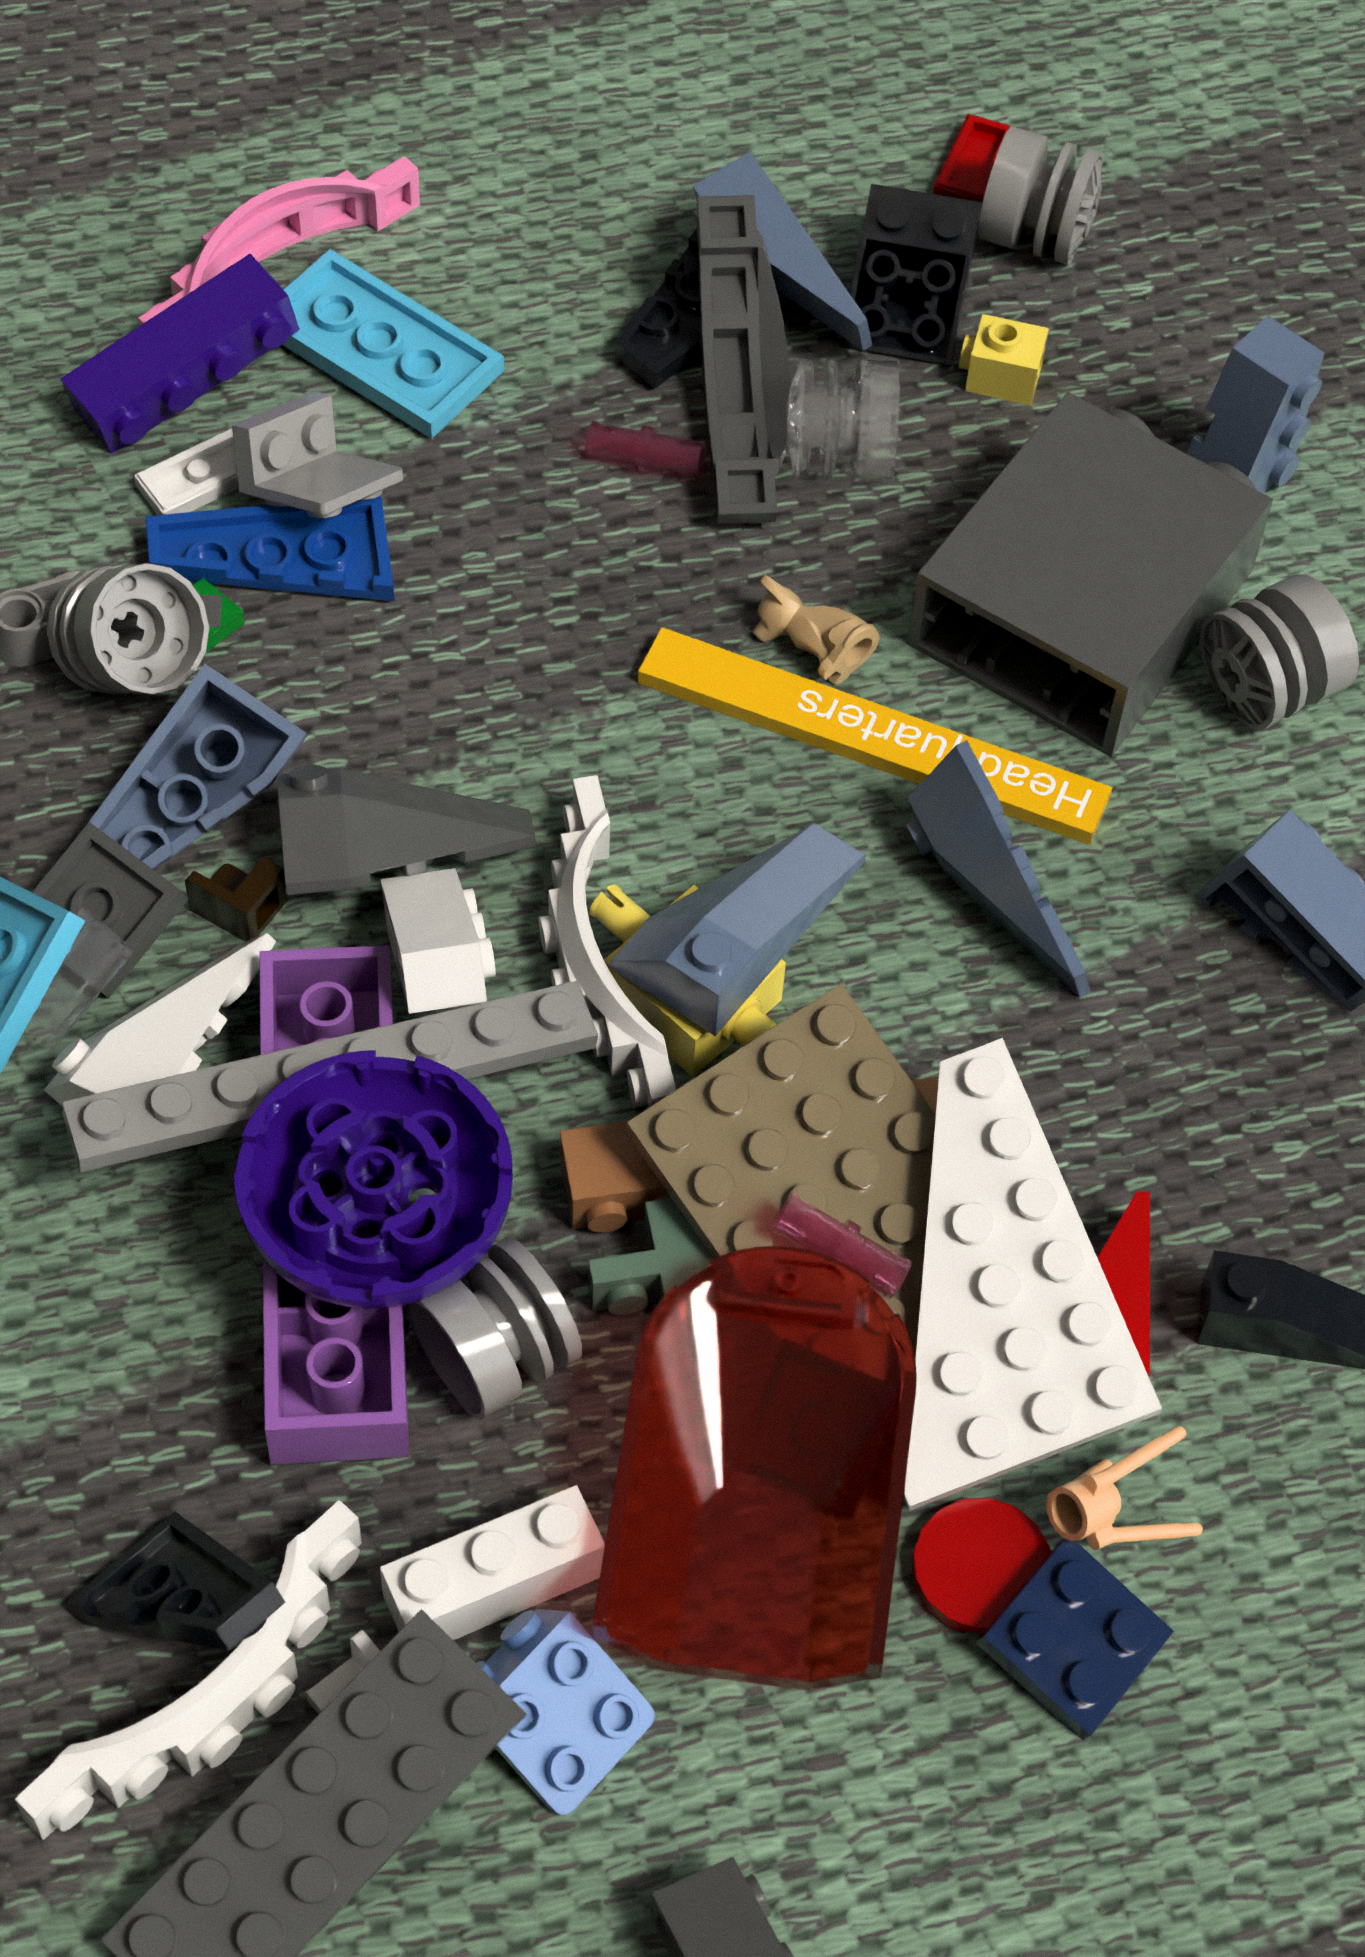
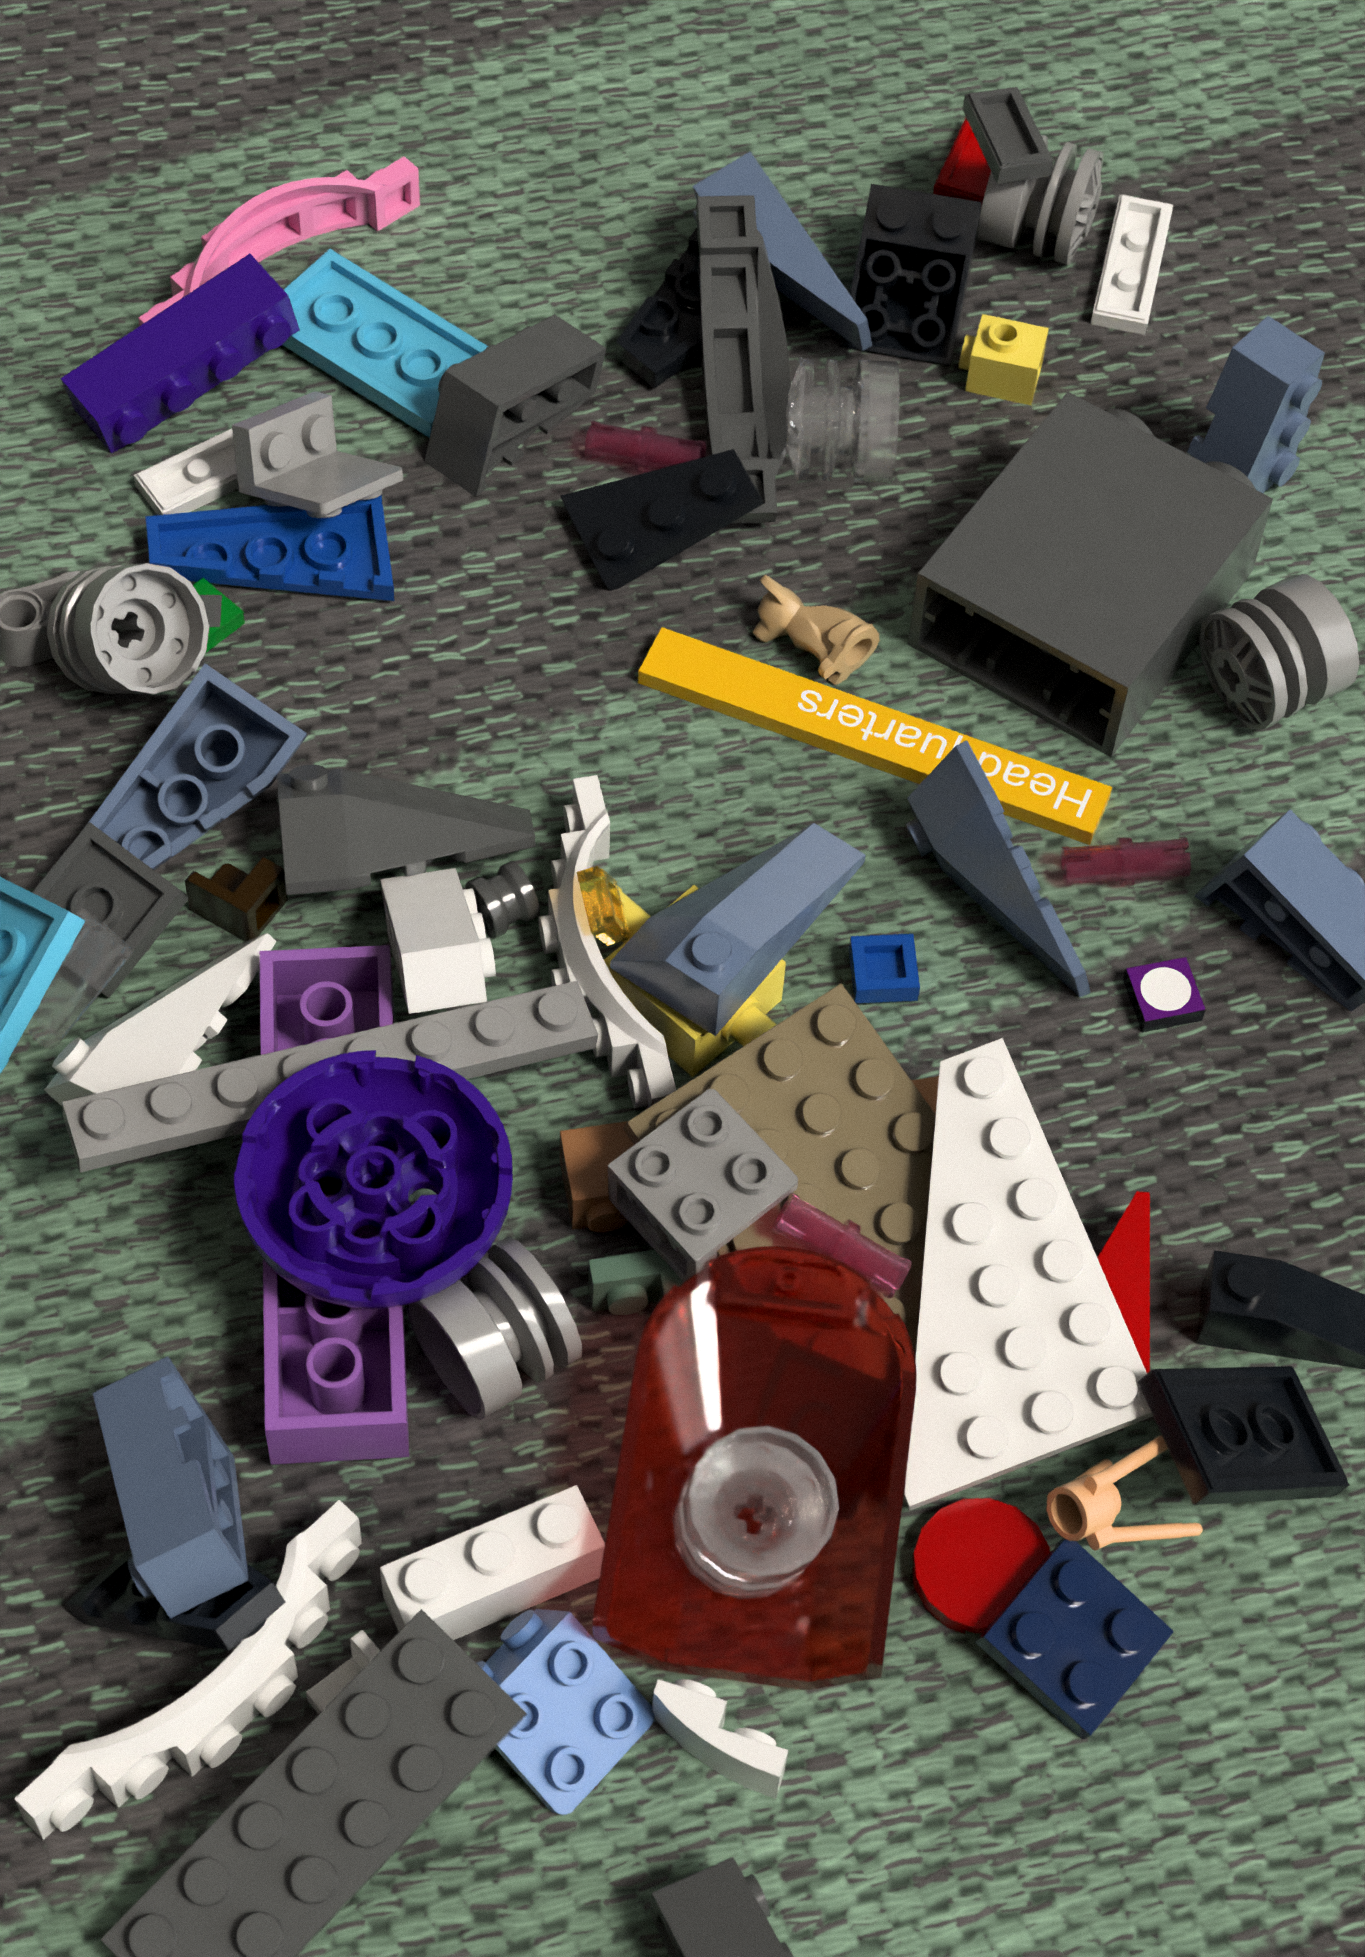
(172, 1488): none -> sand blue wedge
(505, 899): none -> dark grey wheel
(507, 395): none -> dark grey wedge
(603, 905): none -> clear yellow tile
(659, 513): none -> black wing
(696, 1723): none -> white slope
(698, 1183): none -> light grey bracket
(784, 1487): none -> clear wheel
(884, 968): none -> blue plate
(1007, 135): none -> dark grey tile
(1125, 861): none -> clear pink pin
(1132, 264): none -> white tile
(1164, 994): none -> tile
(1243, 1434): none -> black tile

